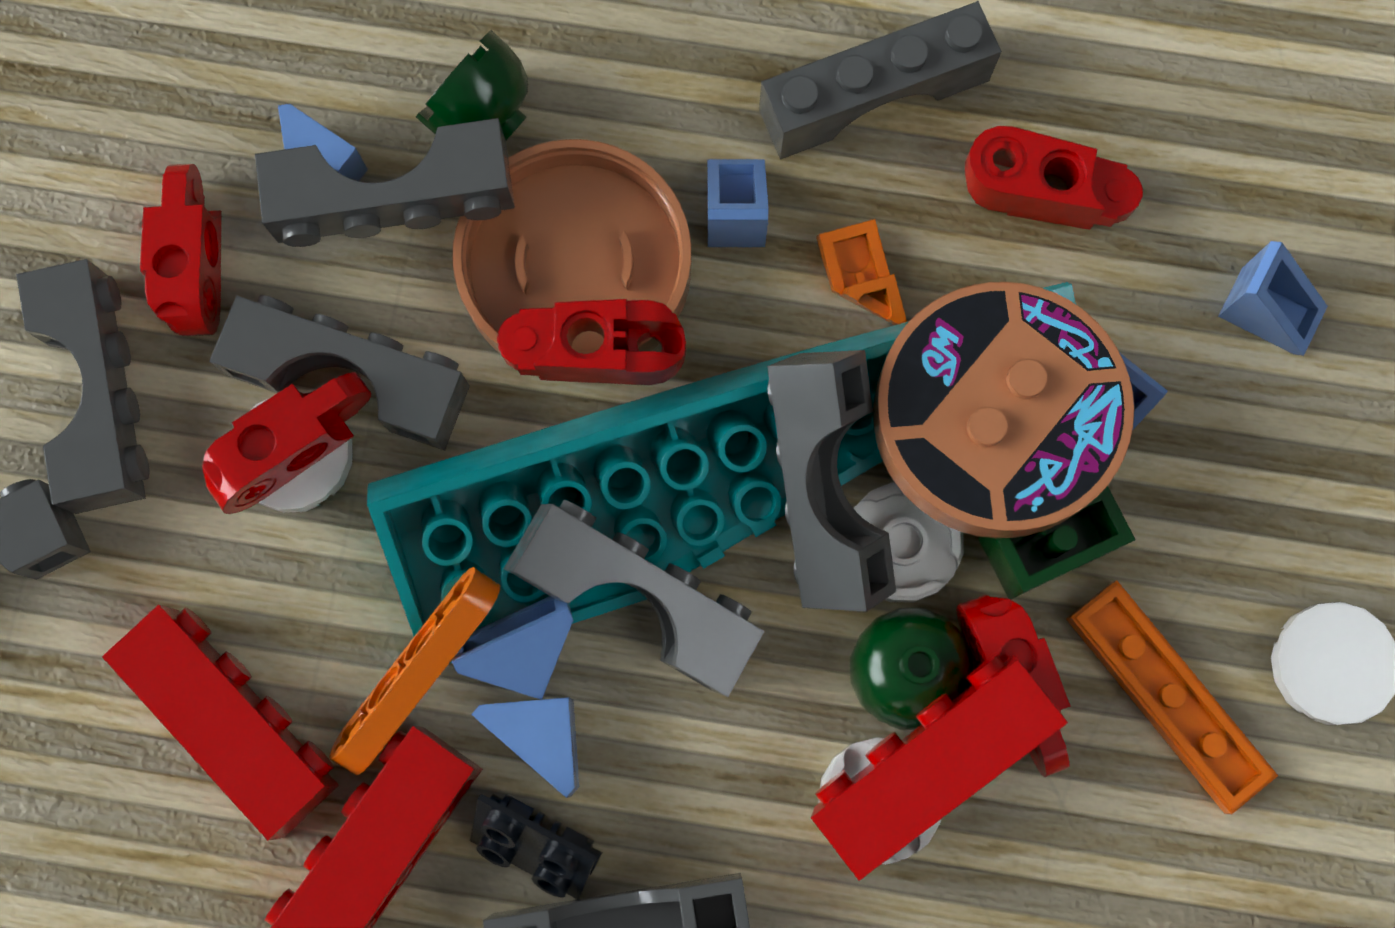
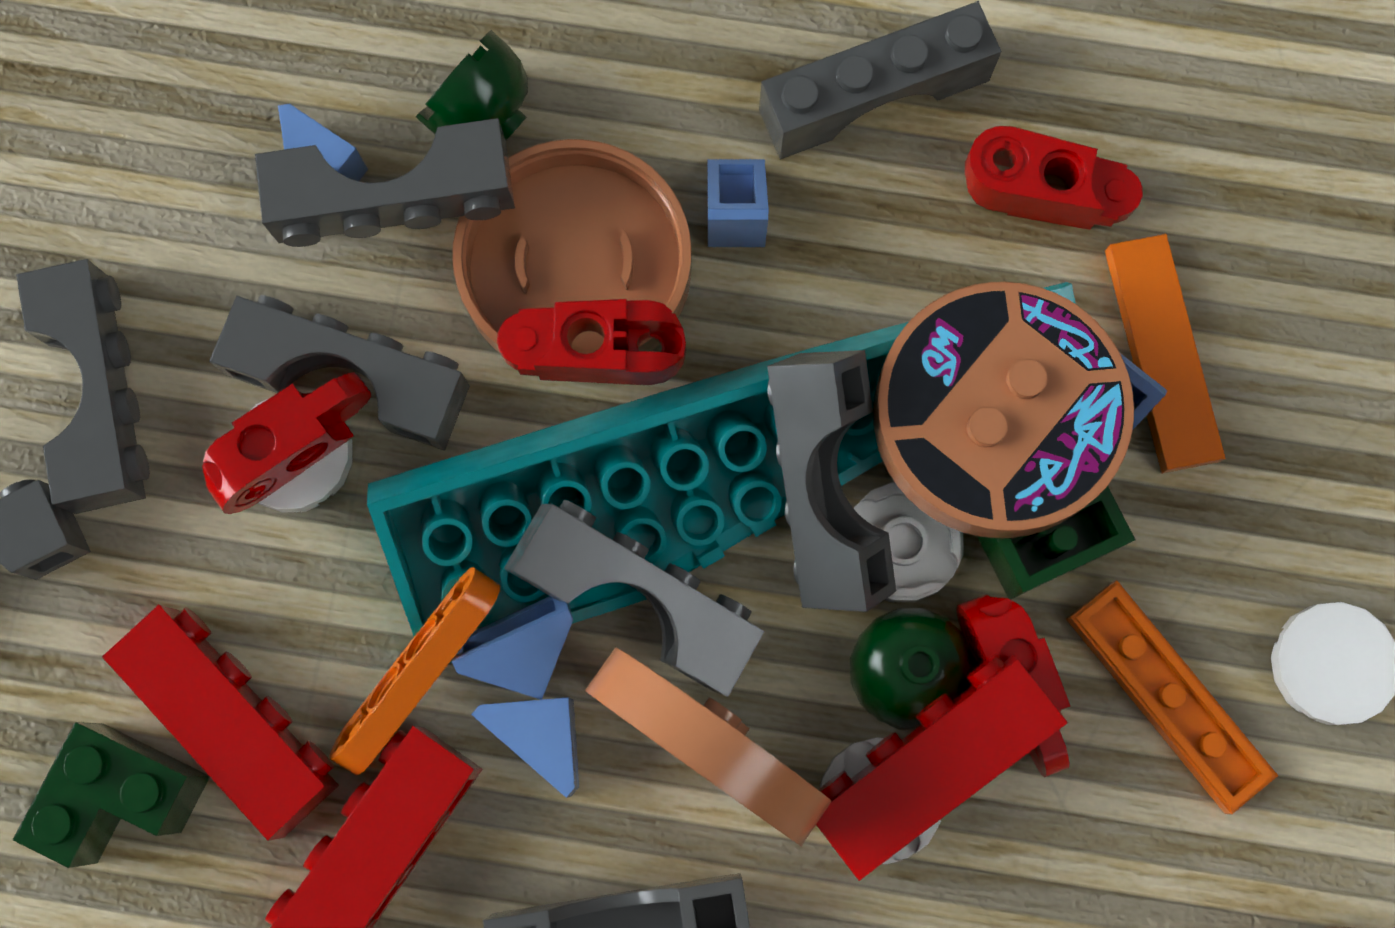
(97, 783): none -> dark green brick
(183, 255): red piece -> none
(509, 837): black hinge -> none
(710, 743): none -> nougat brick
(860, 270): orange slope -> none
(1166, 351): none -> orange tile
(1275, 300): medium blue slope -> none

